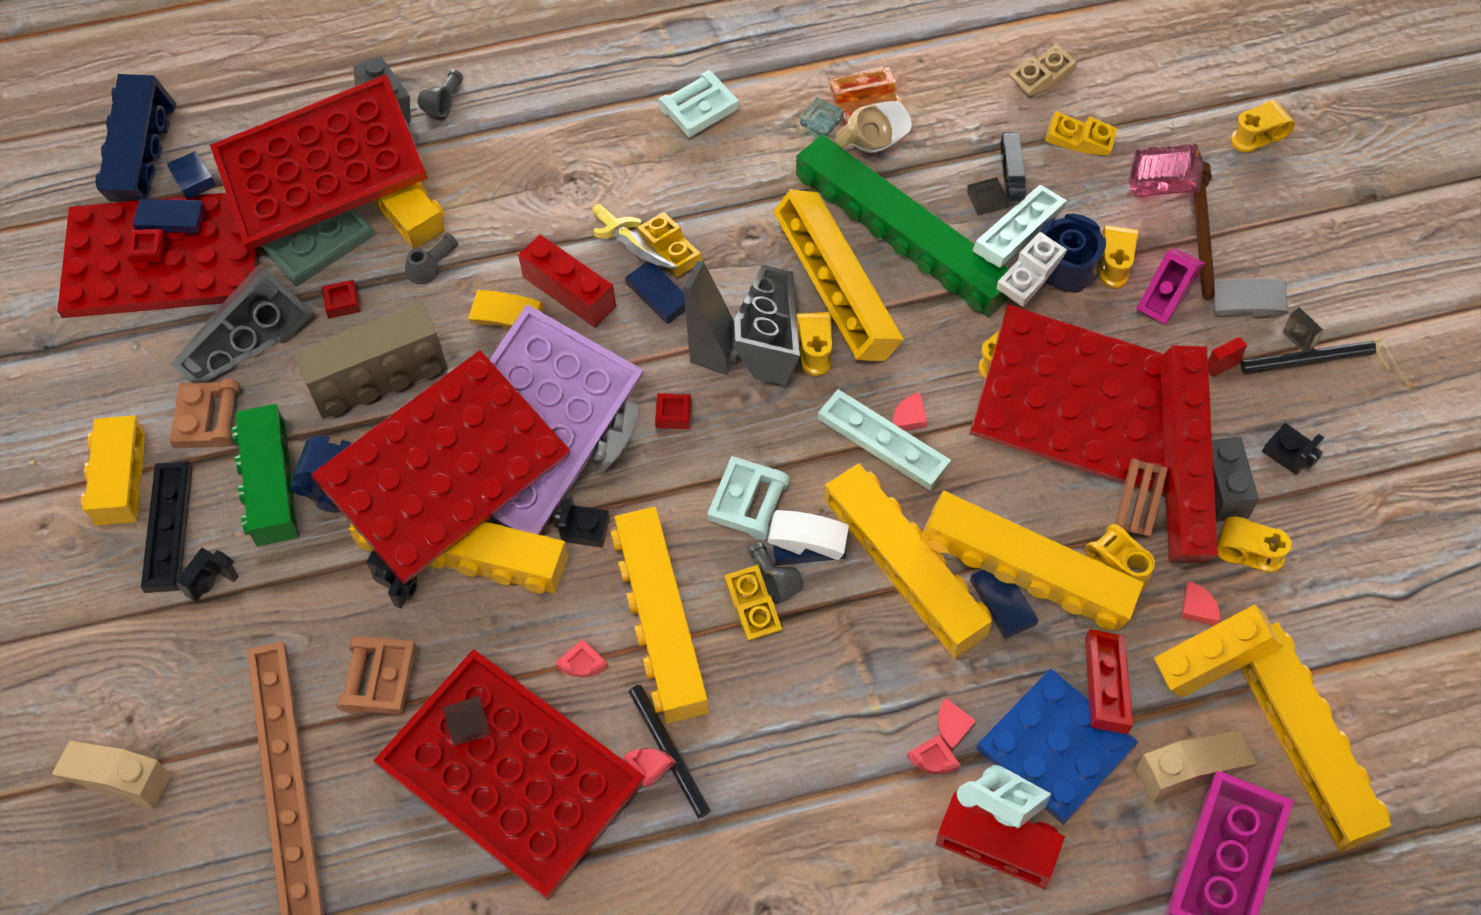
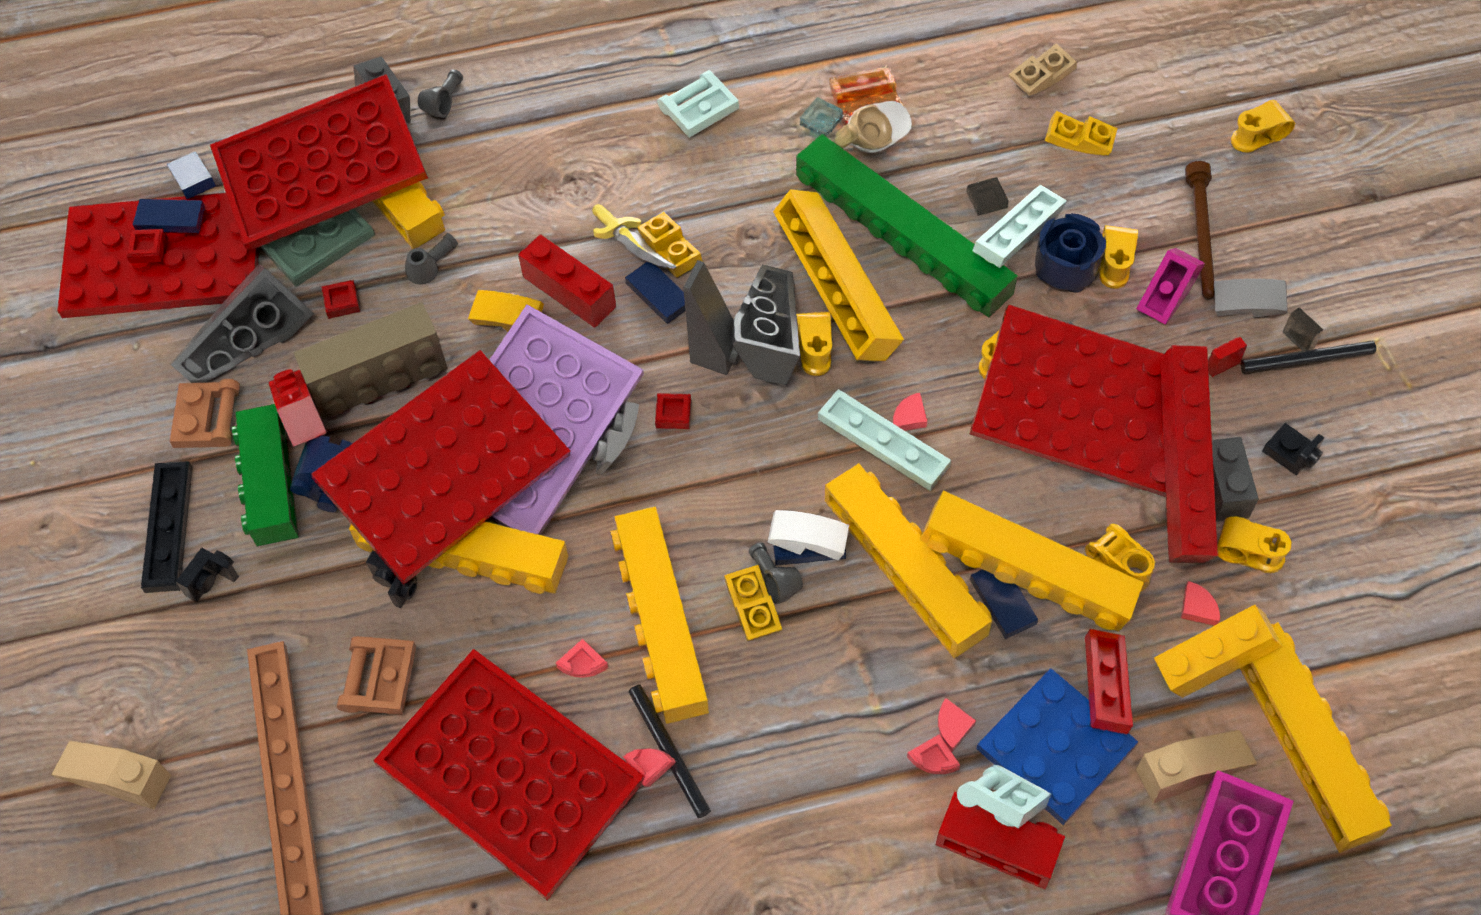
(114, 470): yellow brick -> none
(133, 137): dark blue wedge -> none
(296, 407): none -> brick
(466, 720): clear smoke tile -> none
(581, 524): black bracket -> none
(737, 494): light aqua plate -> none
(1012, 166): beam -> none
(1032, 269): white slope -> none
(1153, 501): nougat tile -> none
(1166, 170): clear pink brick -> none

